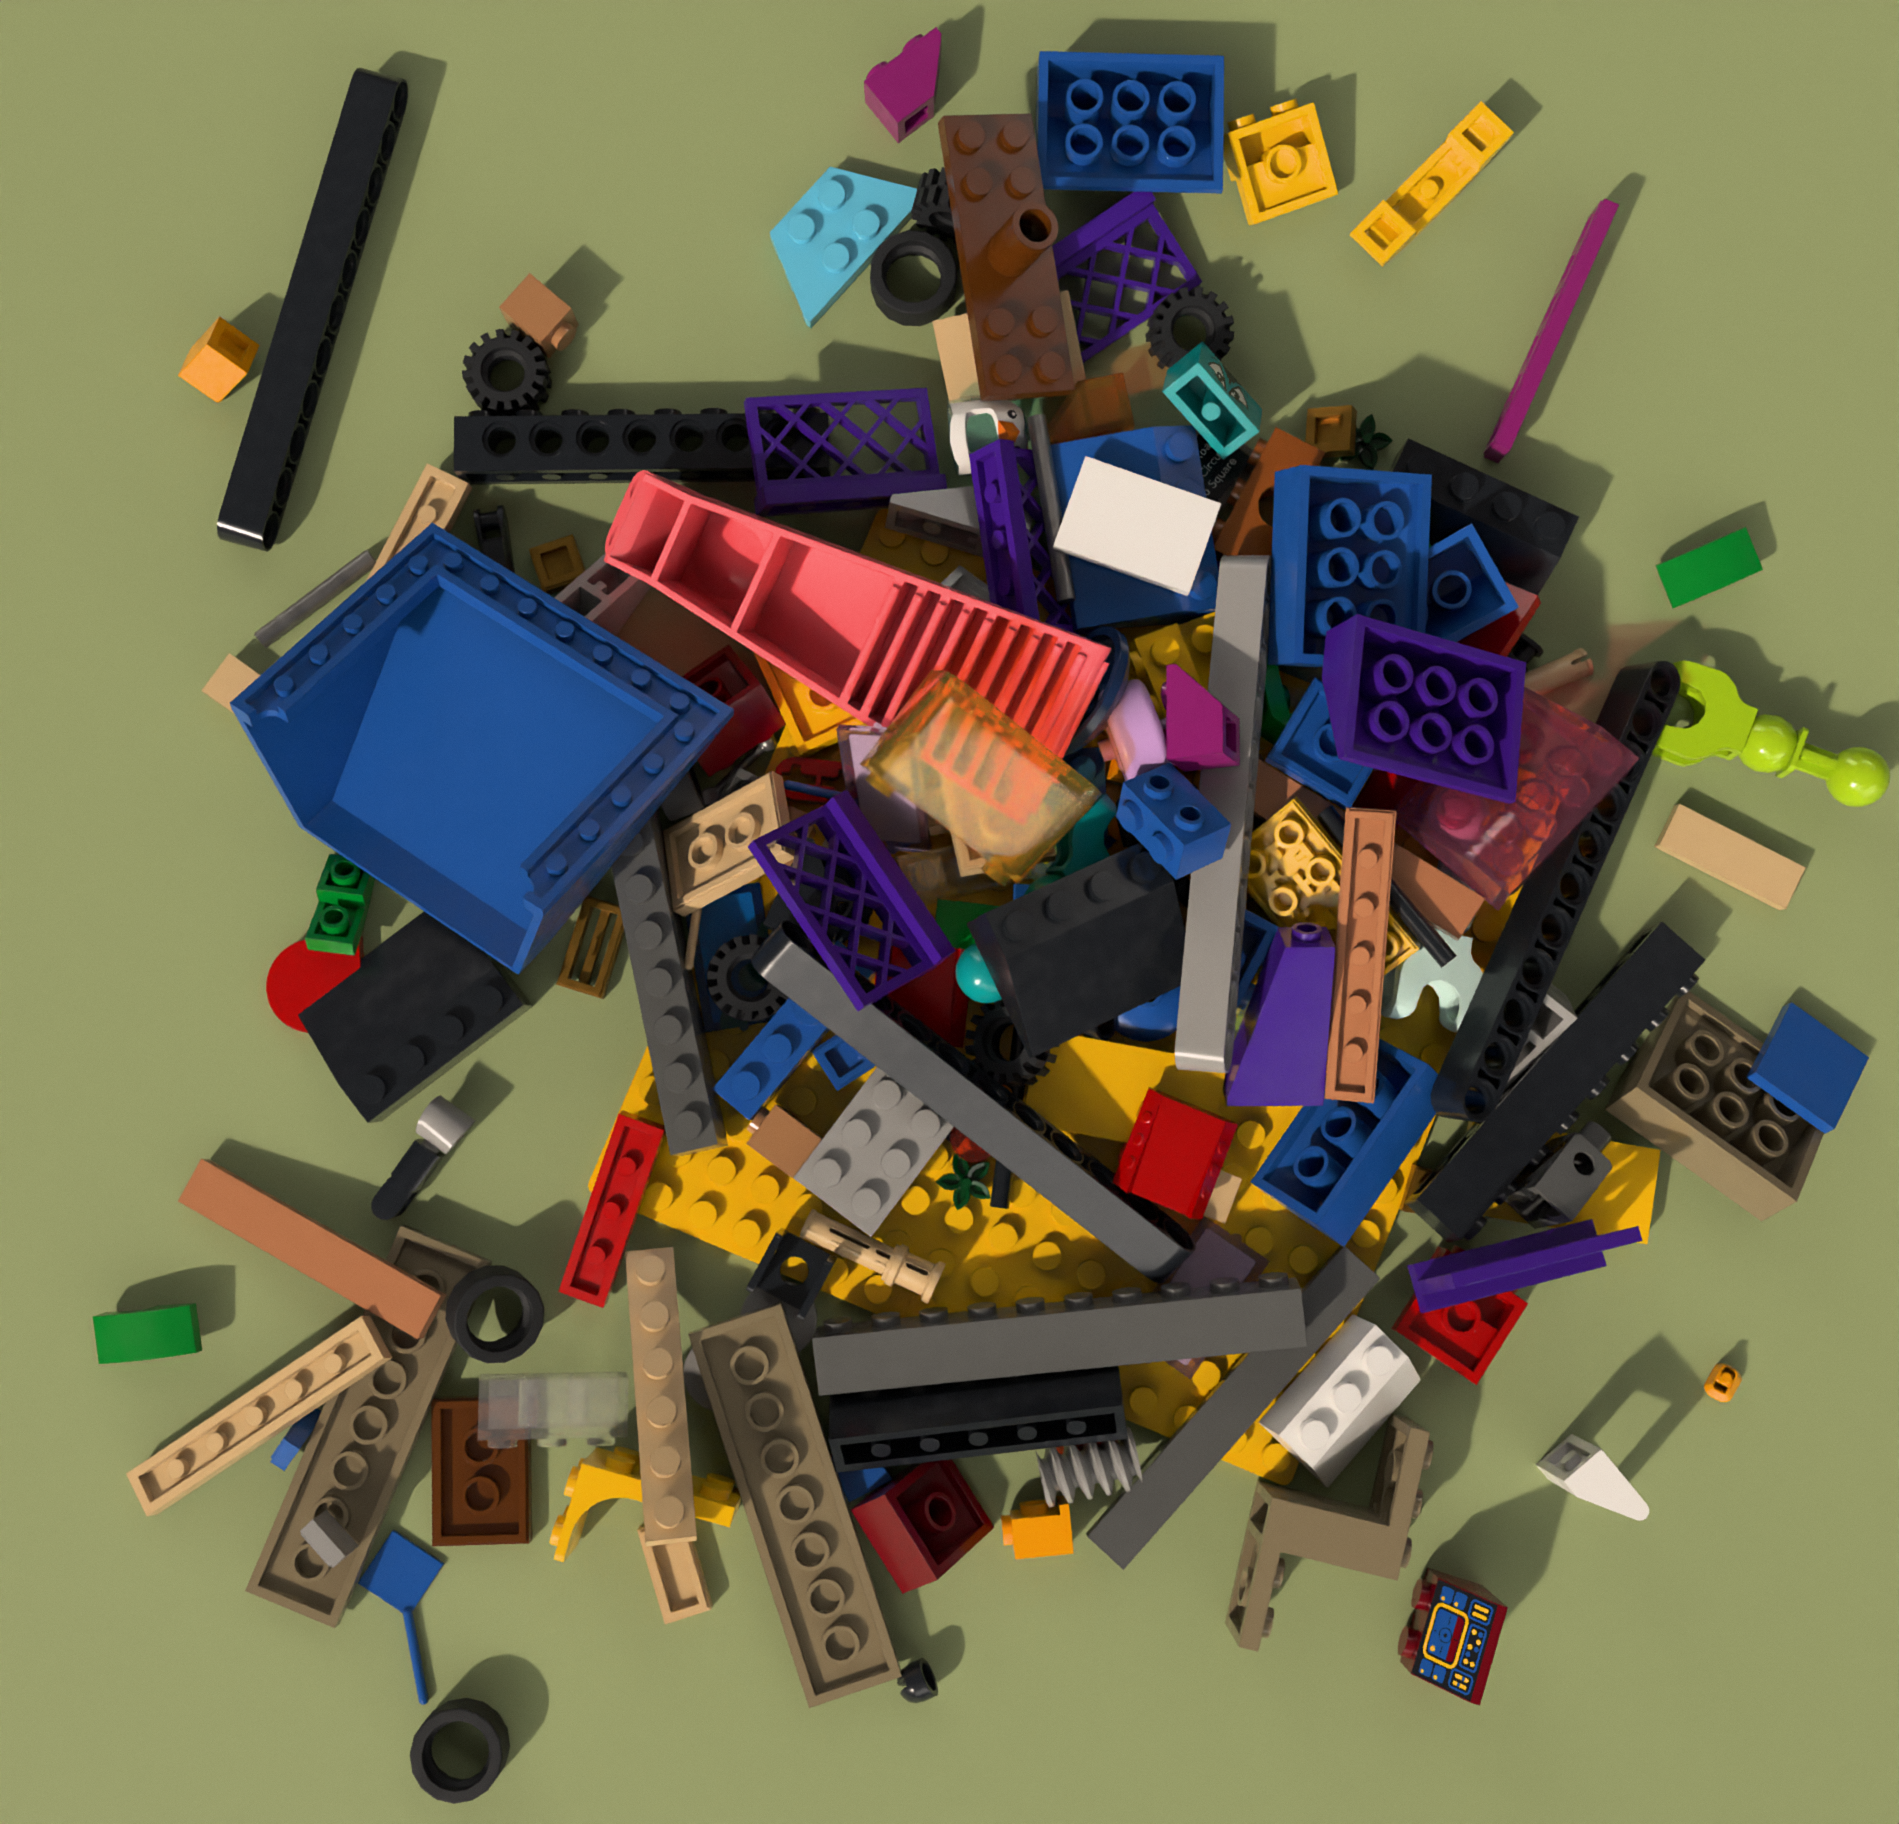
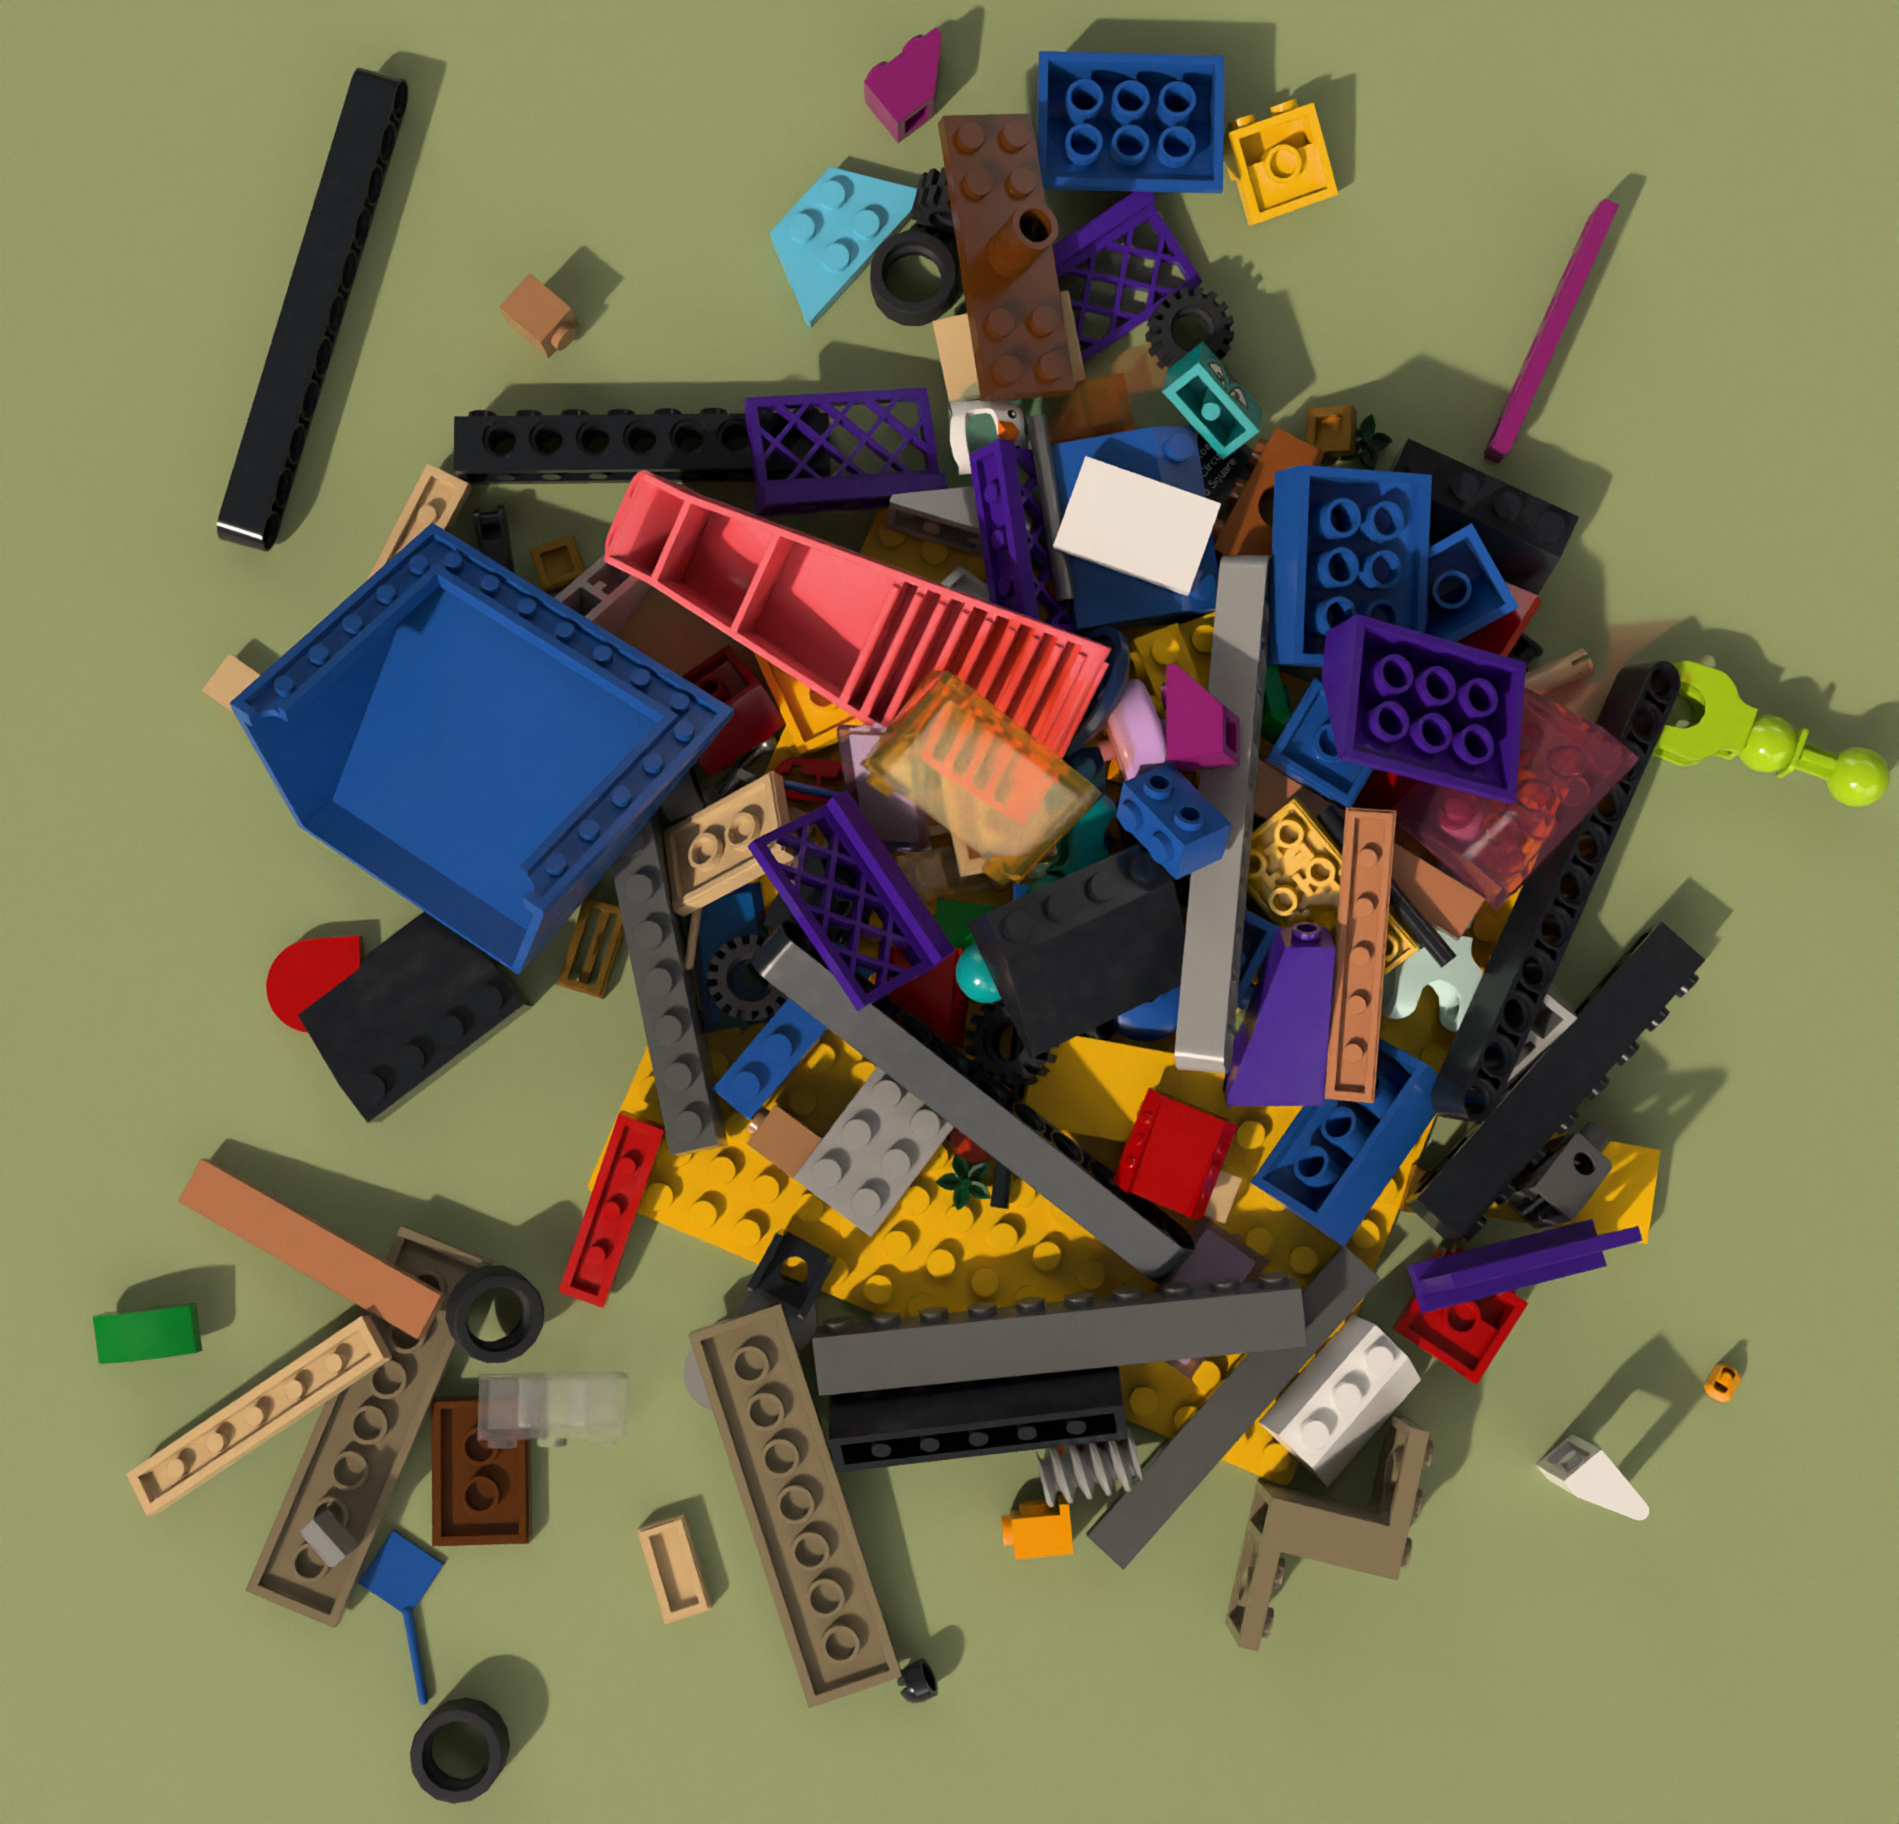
(219, 360): light orange panel -> none
(294, 1439): blue tile -> none
(315, 598): flat silver bar -> none
(342, 907): green slope -> none
(442, 1128): piece -> none
(500, 349): black tyre -> none
(618, 1475): yellow bracket -> none
(660, 1397): tan plate -> none
(841, 1062): blue tile -> none
(863, 1481): blue tile -> none
(895, 1264): tan pin -> none
(922, 1522): dark red slope -> none
(1432, 185): yellow slope -> none
(1452, 1634): slope -> none
(1696, 1105): dark tan slope -> none
(1709, 567): green slope -> none
(1730, 857): tan tile -> none
(1808, 1067): blue tile -> none

